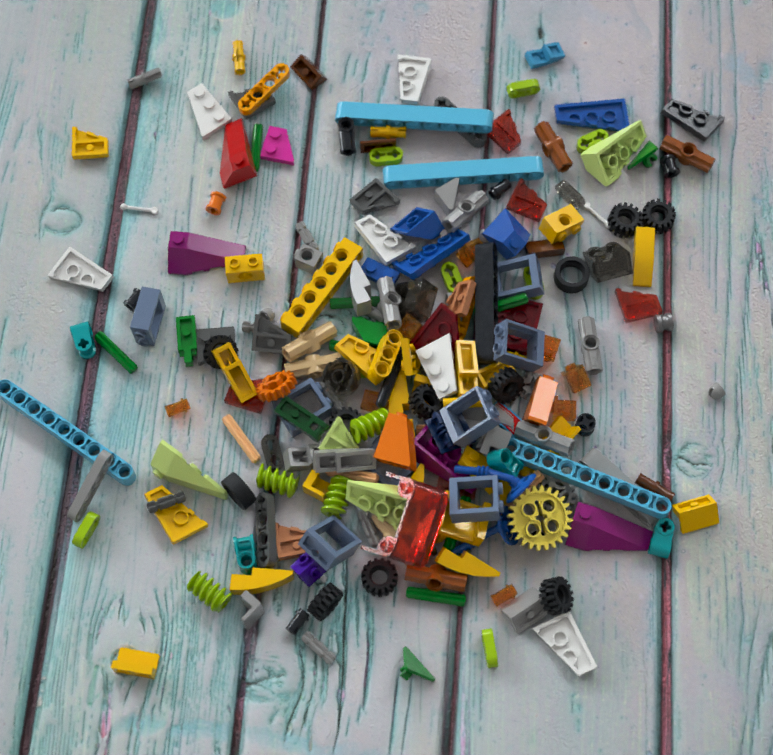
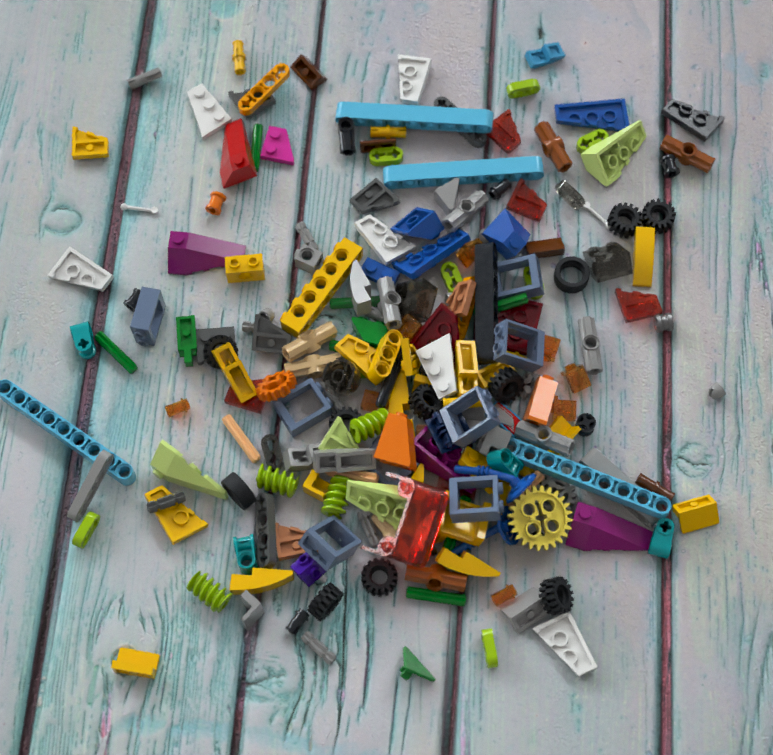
(301, 418): dark green plate -> none
(561, 224): yellow brick -> none
(644, 155): green piece -> none

